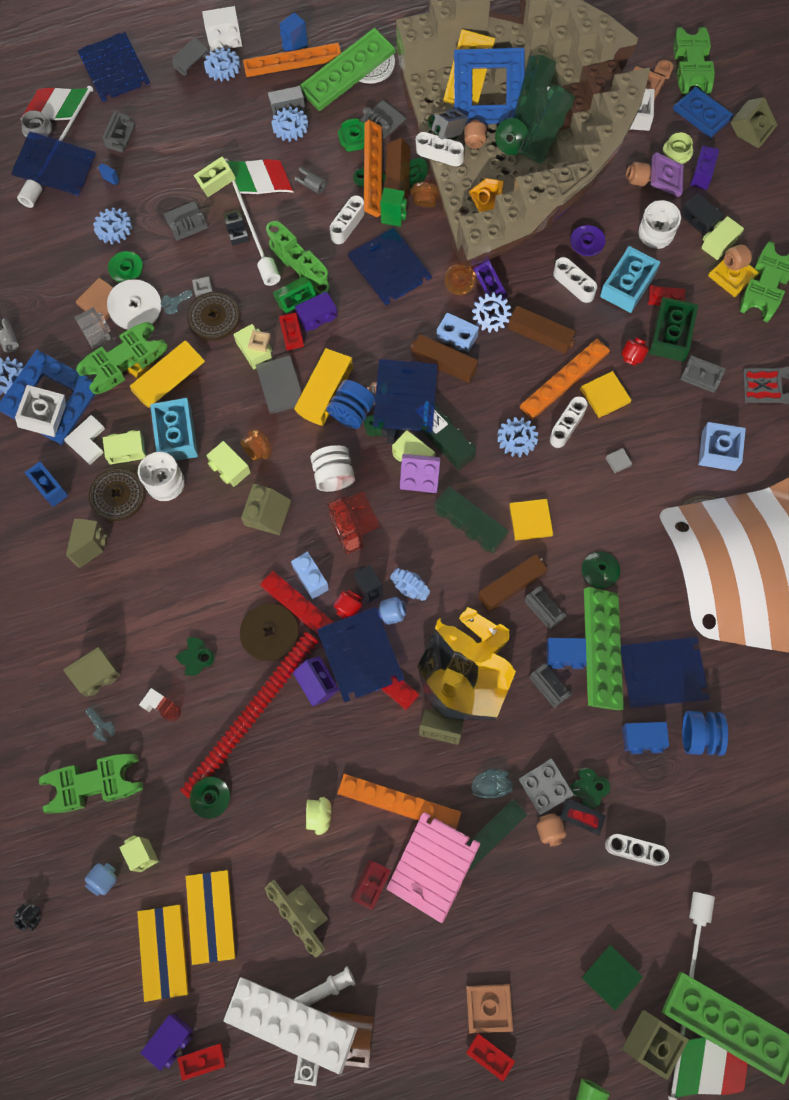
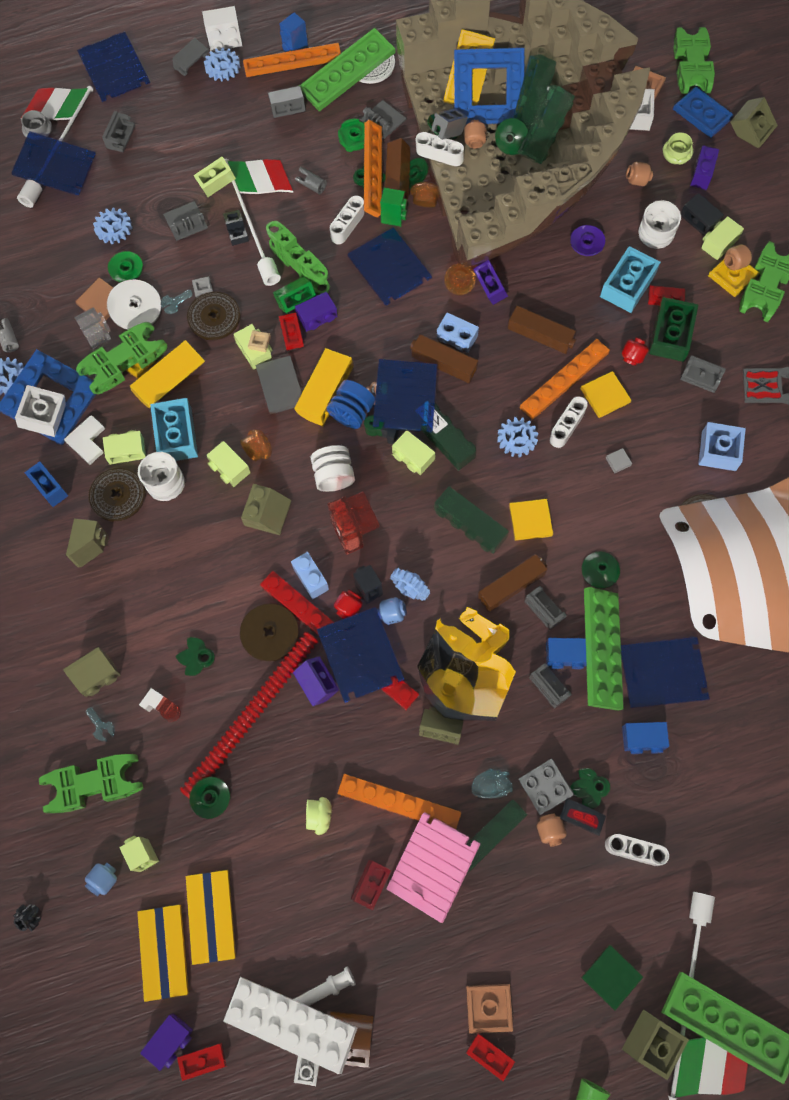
(108, 174): blue tile -> none
(290, 124): light blue gear -> none
(301, 913): olive bracket -> none
(419, 473): medium lavender plate -> none
(485, 194): light orange slope -> none
(498, 316): light blue gear -> none
(577, 287): white beam -> none
(664, 68): nougat tile -> none
(667, 174): medium lavender plate -> none
(704, 733): blue wheel -> none

